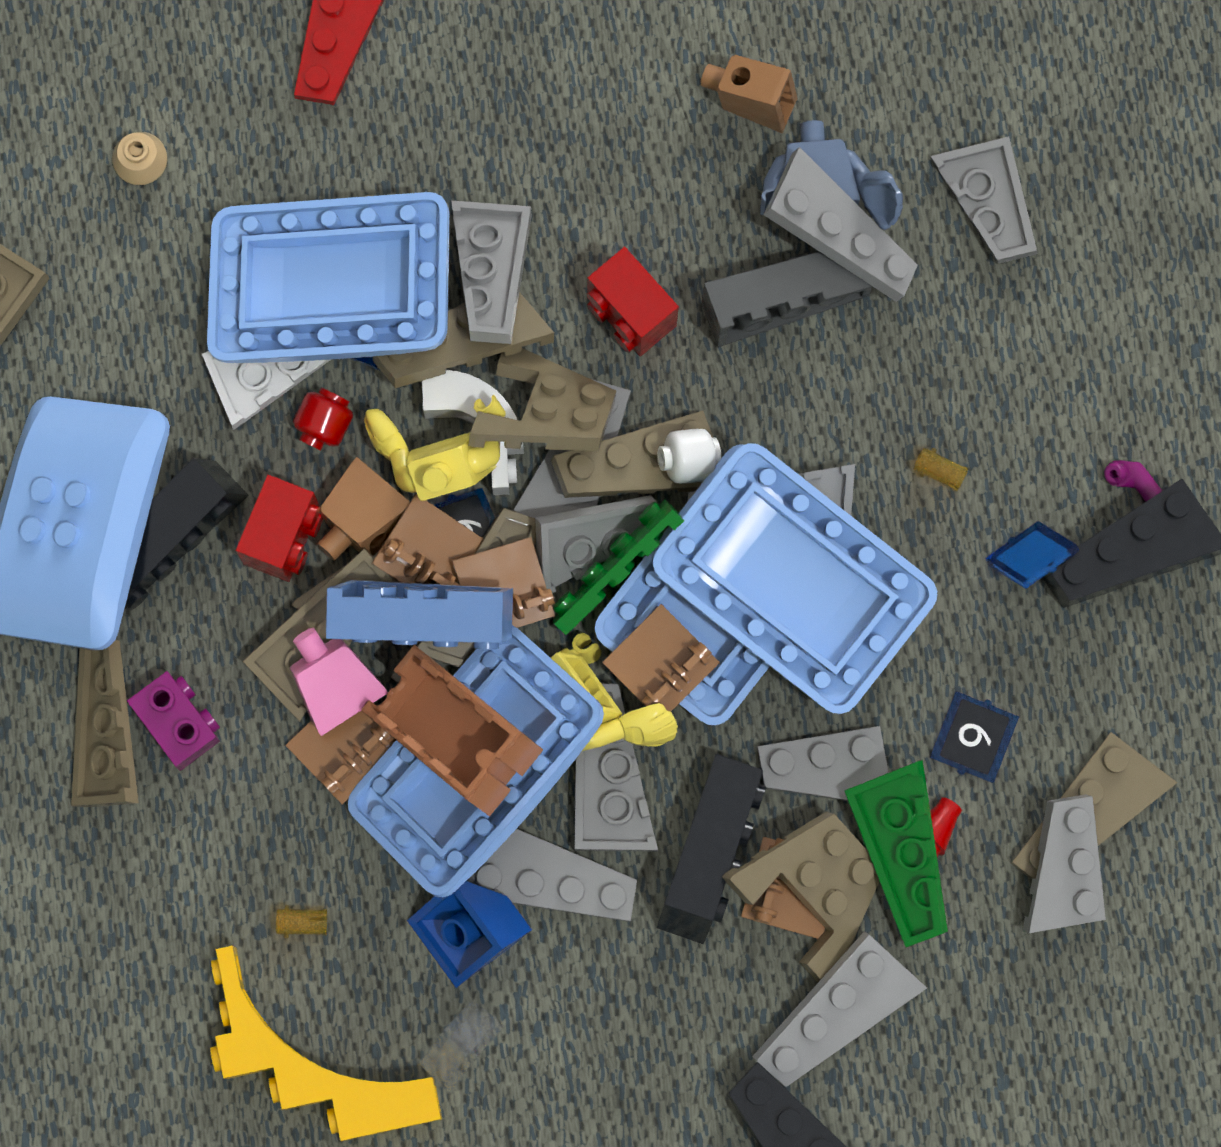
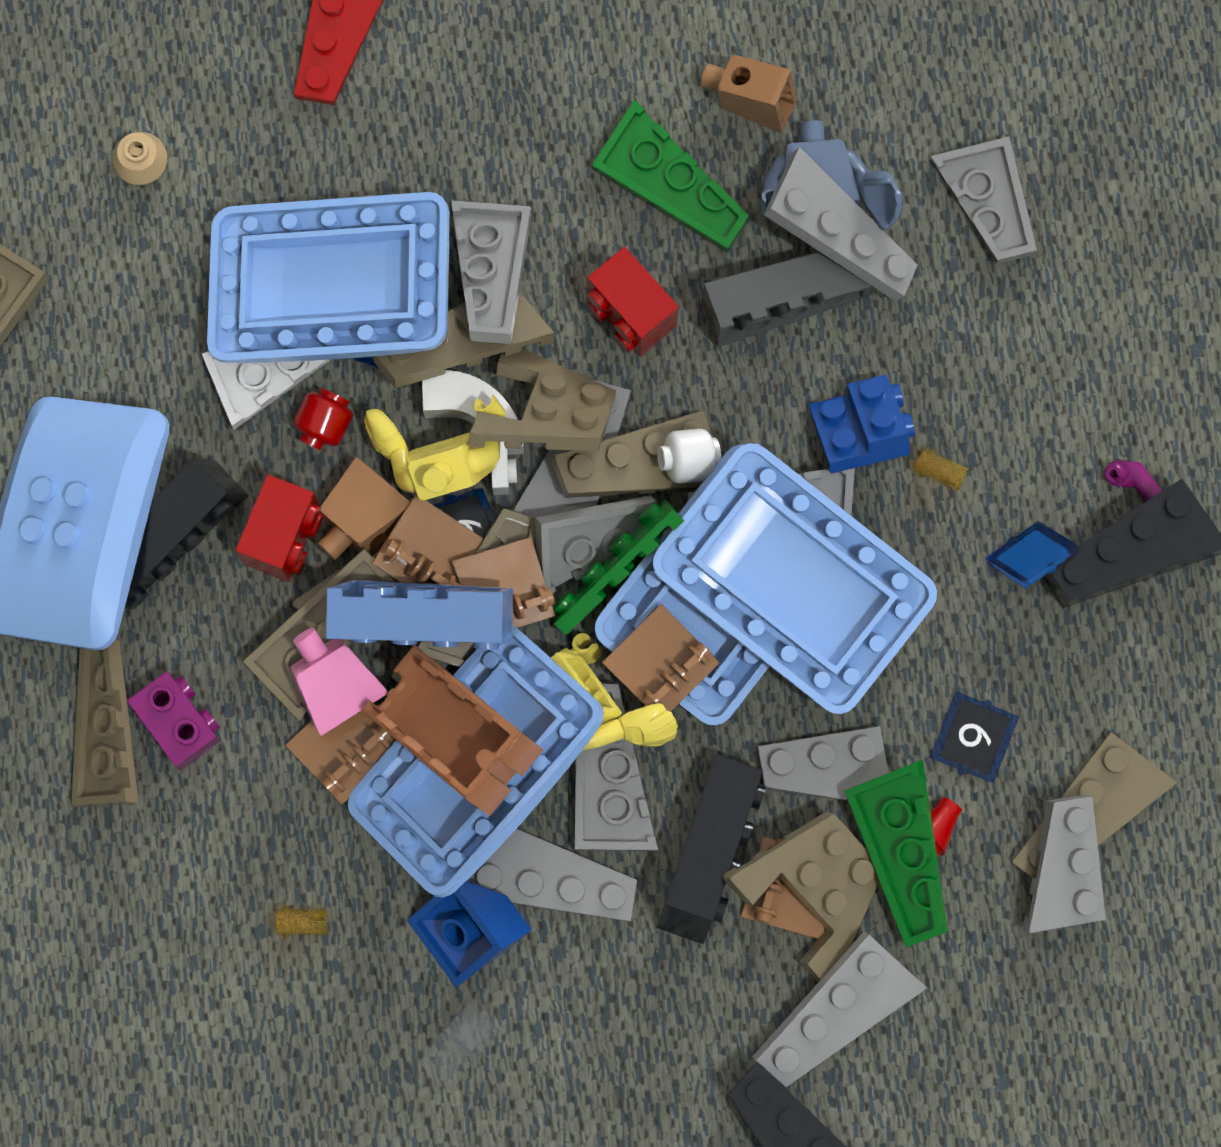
(358, 1104): yellow arch -> none
(661, 174): none -> green wing
(863, 425): none -> blue plate

